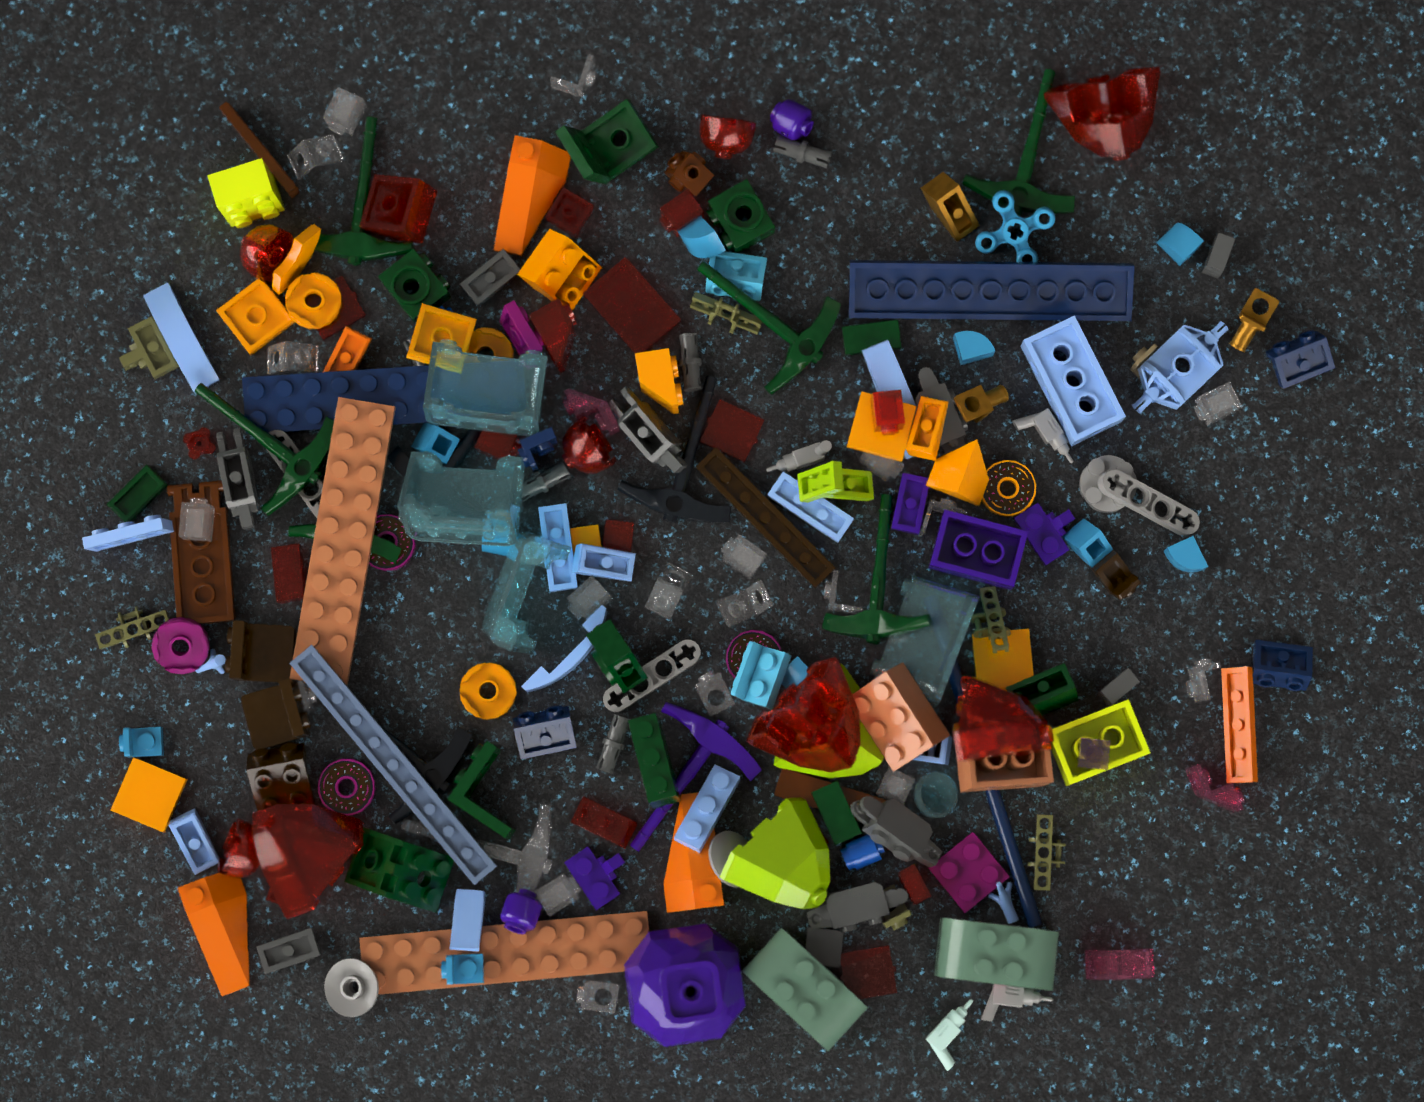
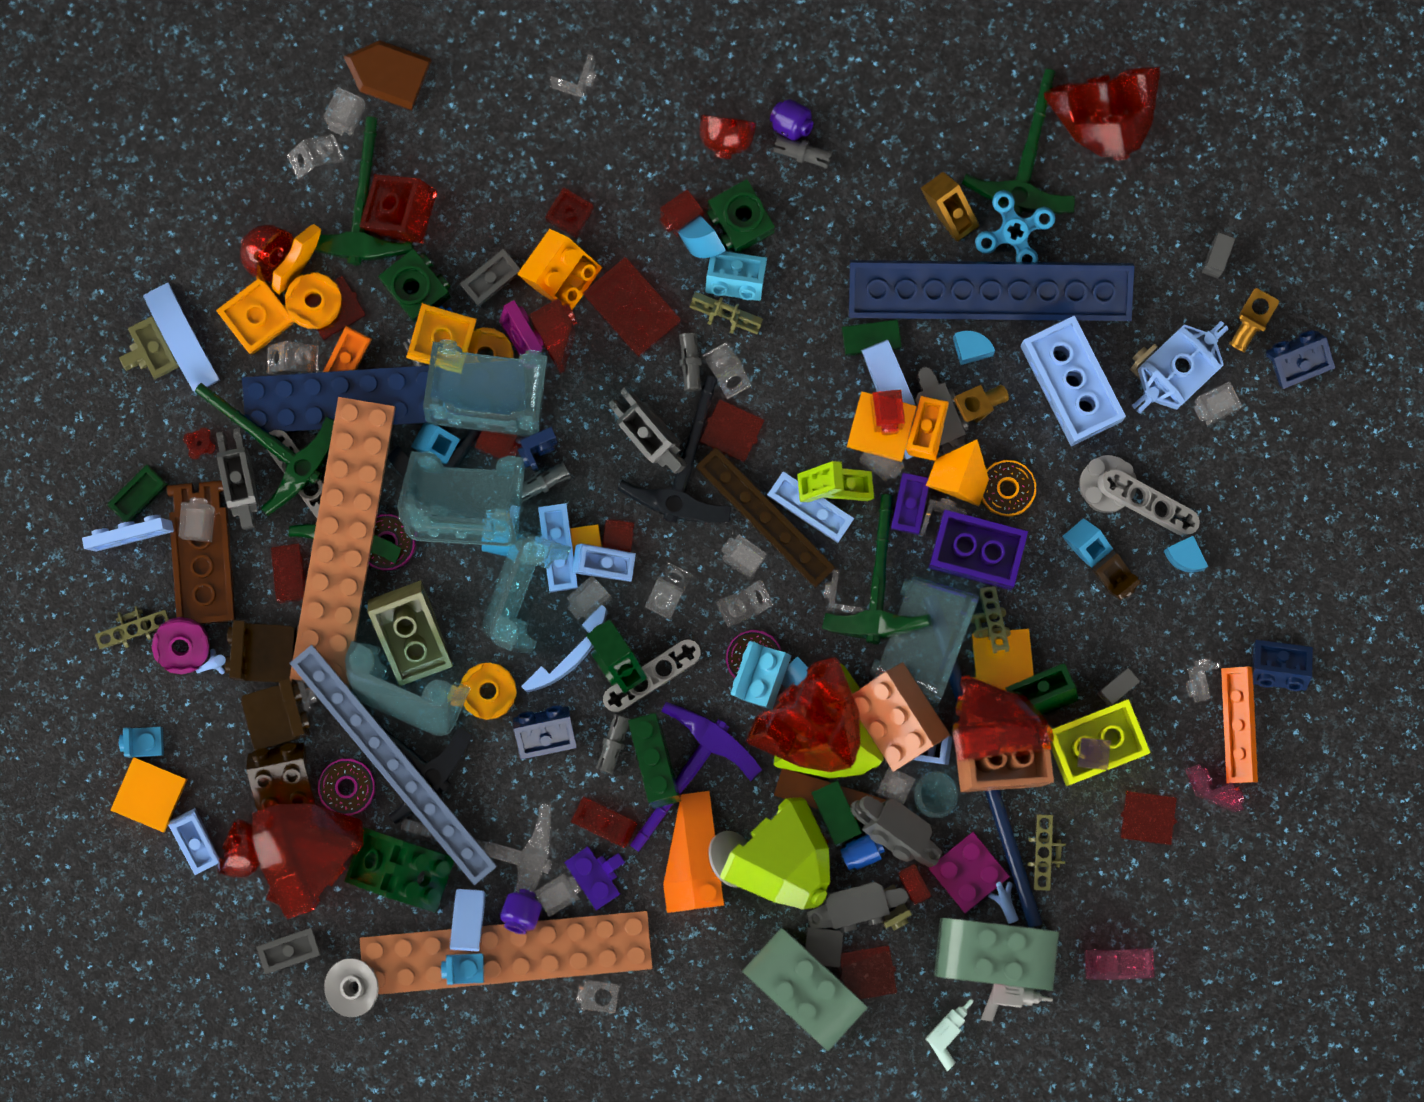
(219, 919): orange wedge -> none
(246, 193): neon yellow brick -> none
(259, 149): reddish brown tile -> none
(388, 72): none -> reddish brown tile
(409, 633): none -> olive slope
(432, 712): none -> clear light blue windscreen
(467, 782): dark green bracket -> none
(531, 184): orange wedge -> none
(585, 405): clear pink slope -> none
(586, 448): clear red cylinder -> none
(595, 148): dark green bracket -> none
(657, 376): light orange slope -> none
(666, 966): dark purple rock -> none
(688, 172): reddish brown brick -> none
(707, 808): light blue plate -> none
(711, 682): clear bracket -> none
(725, 366): none -> clear bracket
(803, 346): dark green piece -> none
(803, 457): light grey piece -> none
(1045, 532): dark purple hinge -> none
(1048, 430): light grey piece -> none
(1148, 818): none -> clear red piece
(1180, 243): dark azure brick -> none

